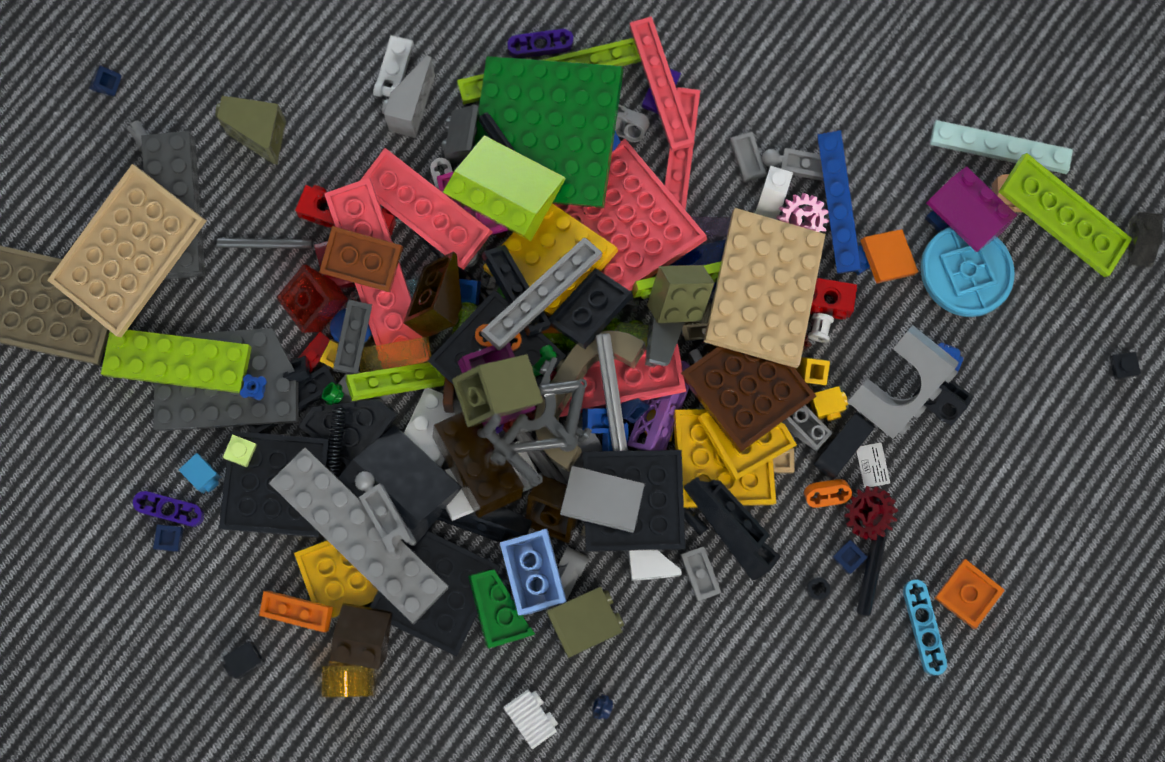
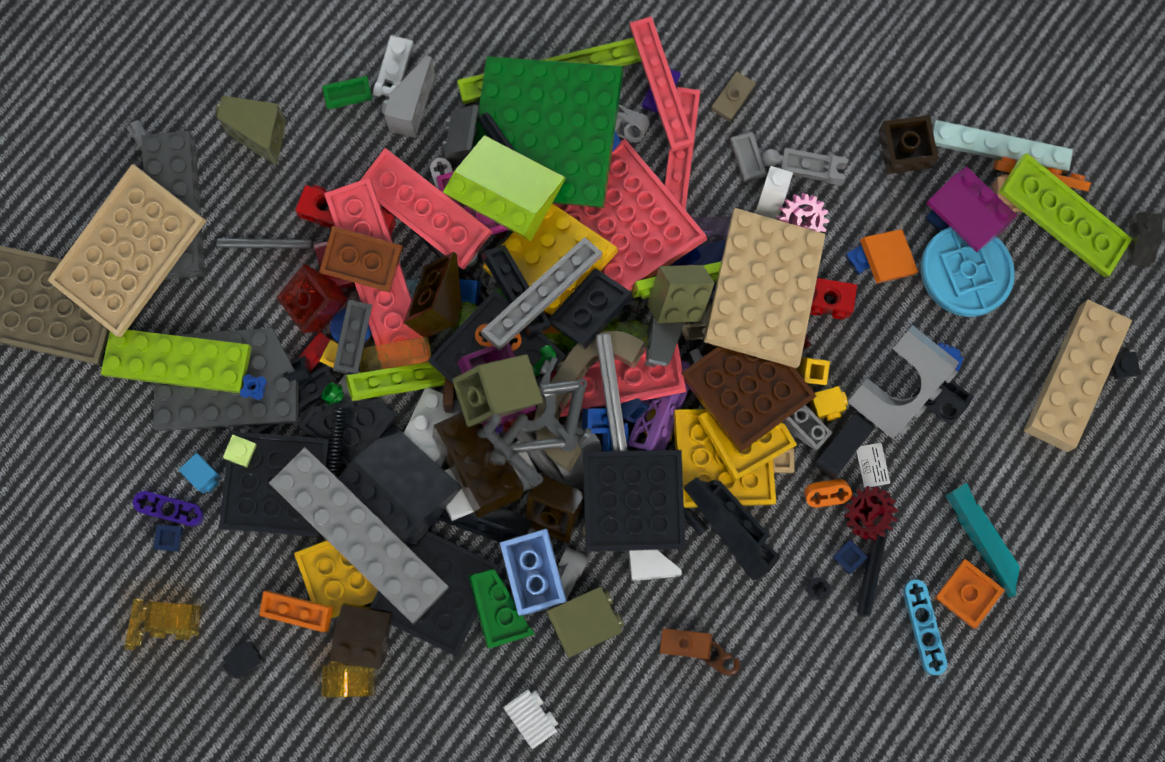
(105, 81): dark blue slope -> none
(134, 636): none -> clear yellow plate
(172, 619): none -> clear yellow brick
(347, 92): none -> green plate
(383, 513): light grey plate -> none
(532, 37): dark purple beam -> none
(602, 499): light grey tile -> none
(602, 707): dark blue plate -> none
(686, 643): none -> dark orange plate
(700, 573): light grey plate -> none
(718, 664): none -> reddish brown piece
(733, 96): none -> dark tan plate
(824, 320): white bush -> none
(839, 202): blue plate -> none
(908, 144): none -> dark brown brick
(985, 538): none -> teal wedge
(1074, 181): none -> orange plate
(1077, 376): none -> tan brick

